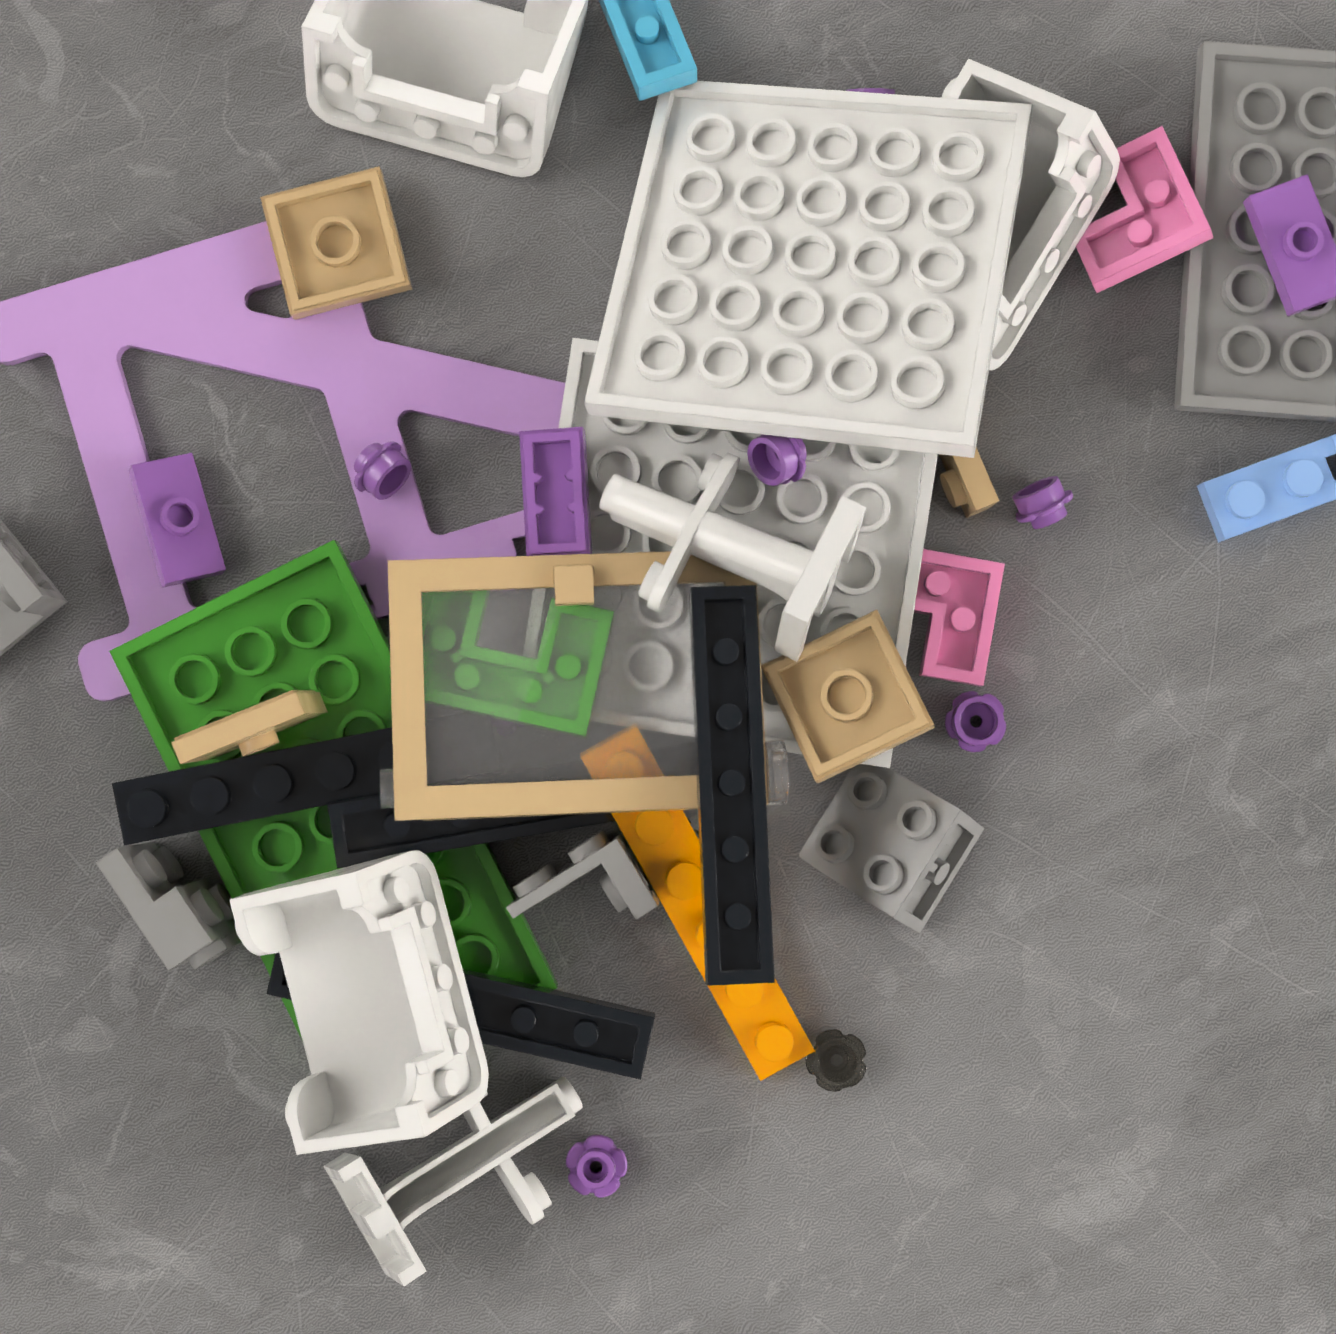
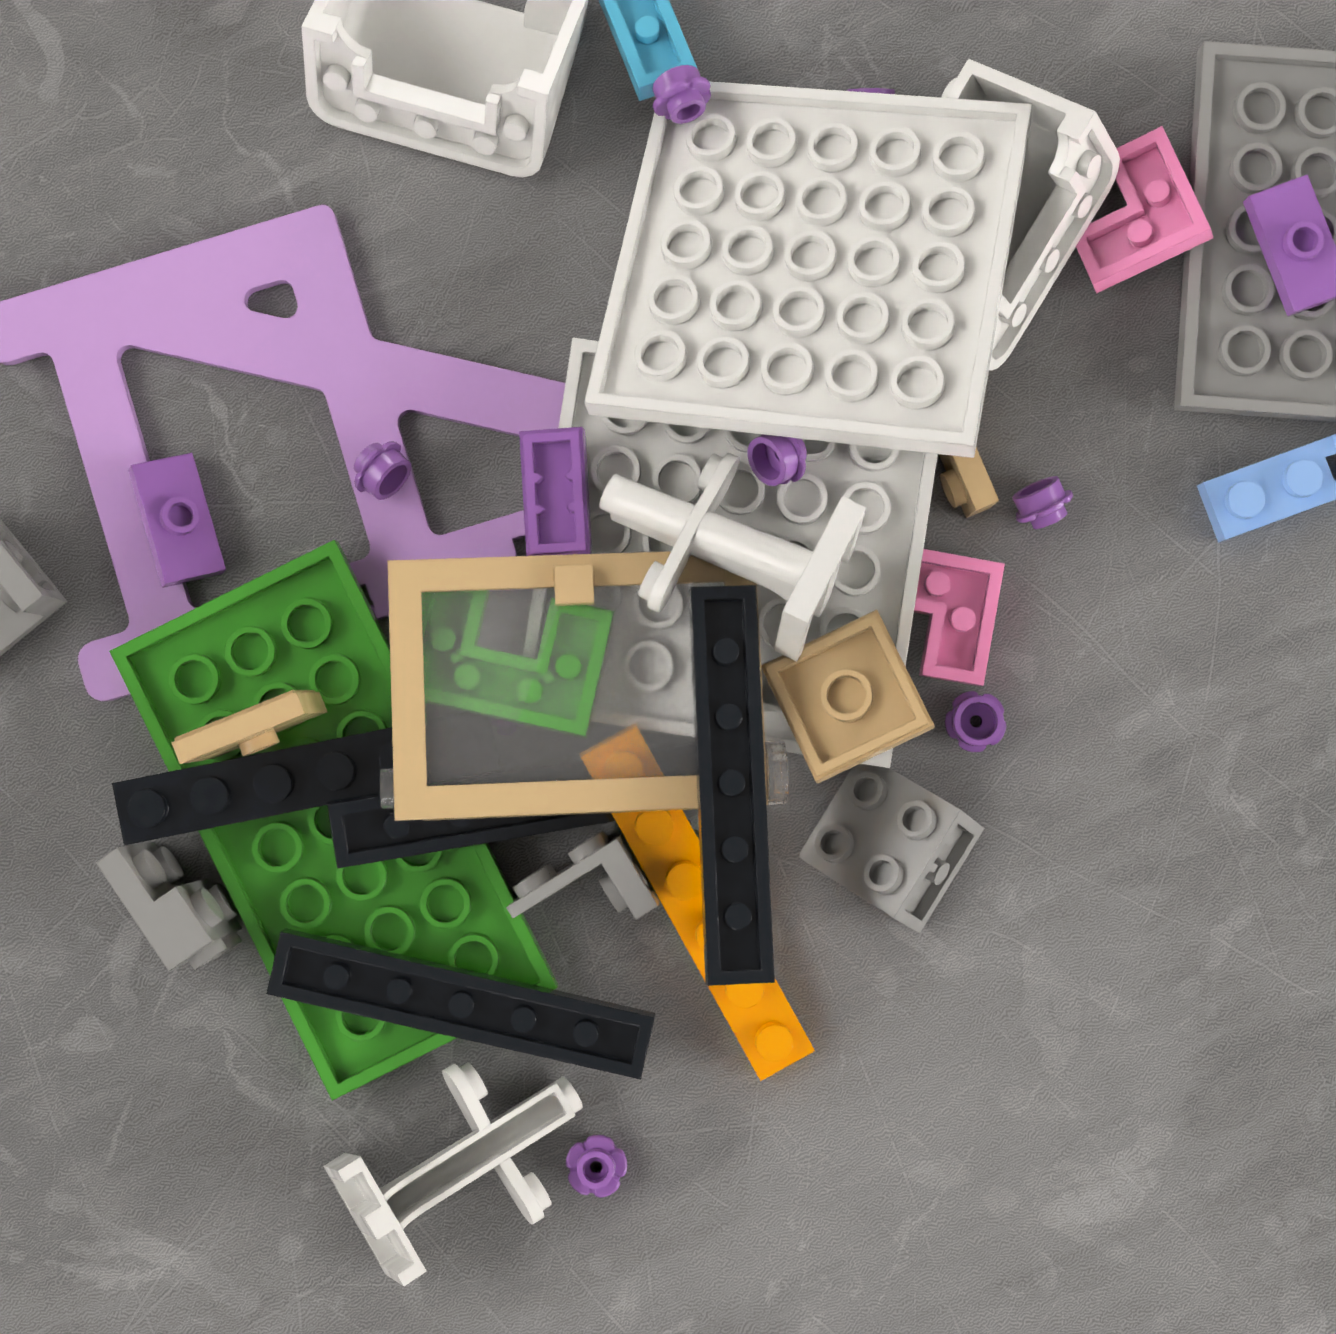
(336, 243): tan tile -> none
(373, 1001): white windscreen -> none
(681, 94): none -> medium lavender plate
(848, 1072): clear smoke plate -> none

